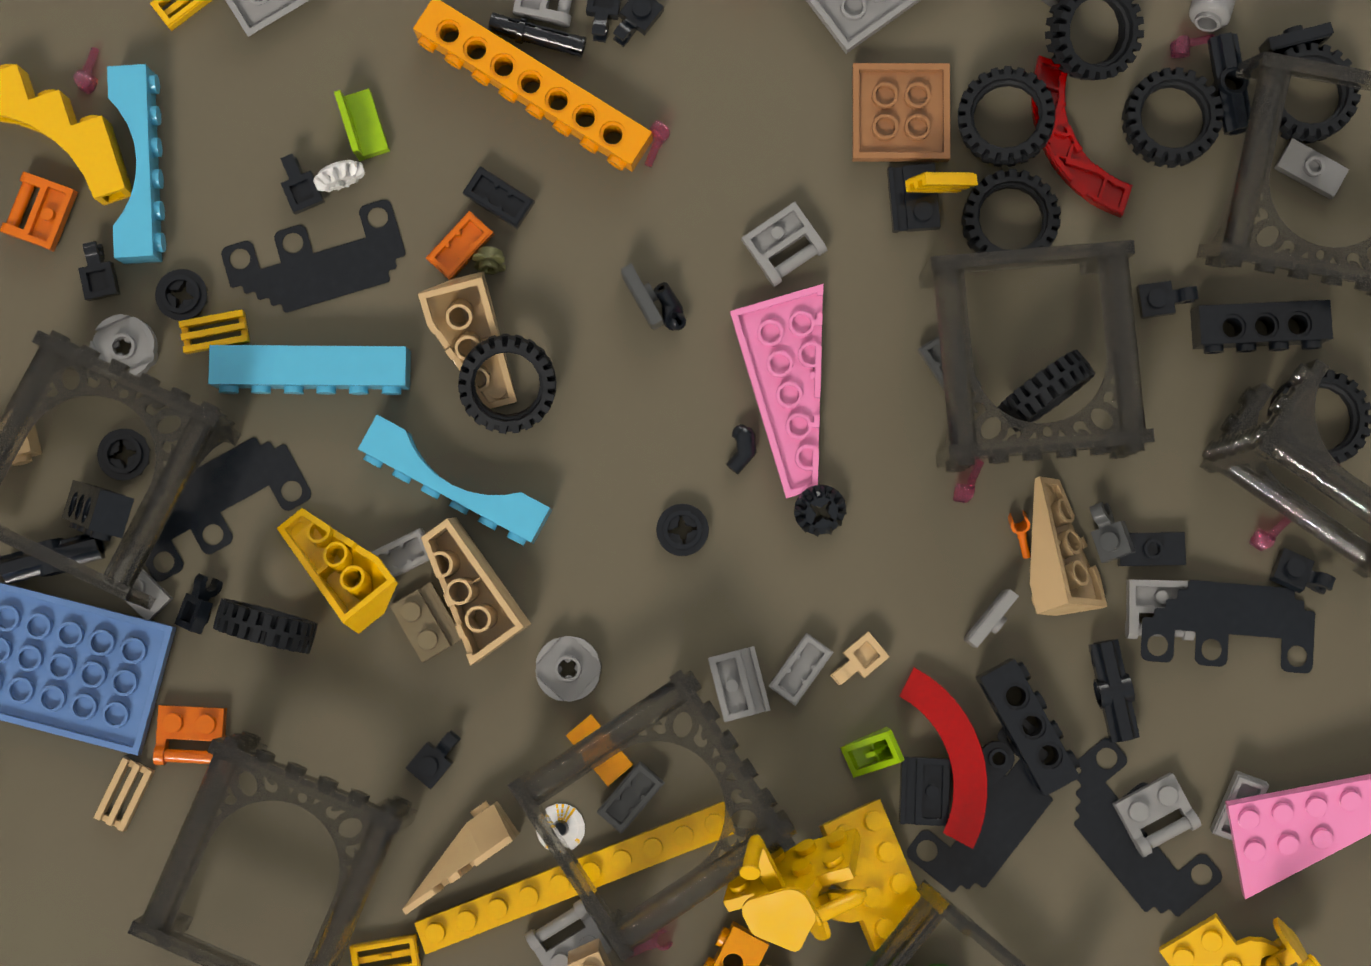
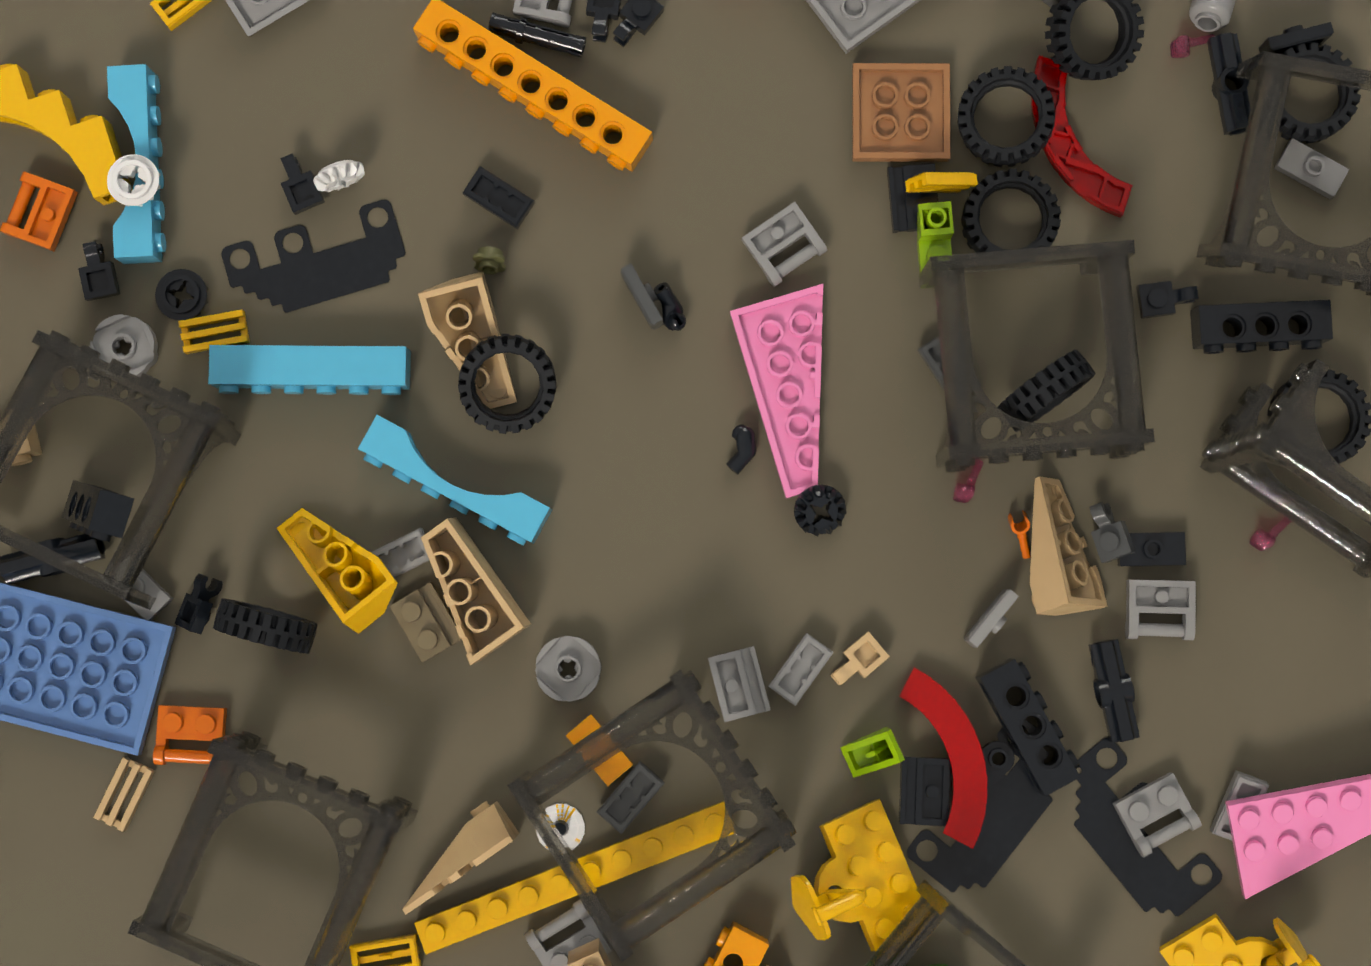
(83, 77): clear pink hand -> none
(112, 445): black gear -> none
(126, 168): none -> white gear
(222, 485): black piece -> none
(362, 124): lime panel -> none
(432, 761): black plate -> none
(459, 245): orange plate -> none
(651, 944): clear pink hand -> none
(660, 134): clear pink hand -> none
(692, 517): black gear -> none
(780, 887): yellow plate -> none
(934, 231): none -> lime slope
(1196, 89): black tyre -> none
(1233, 609): black piece -> none
(1296, 573): black plate -> none

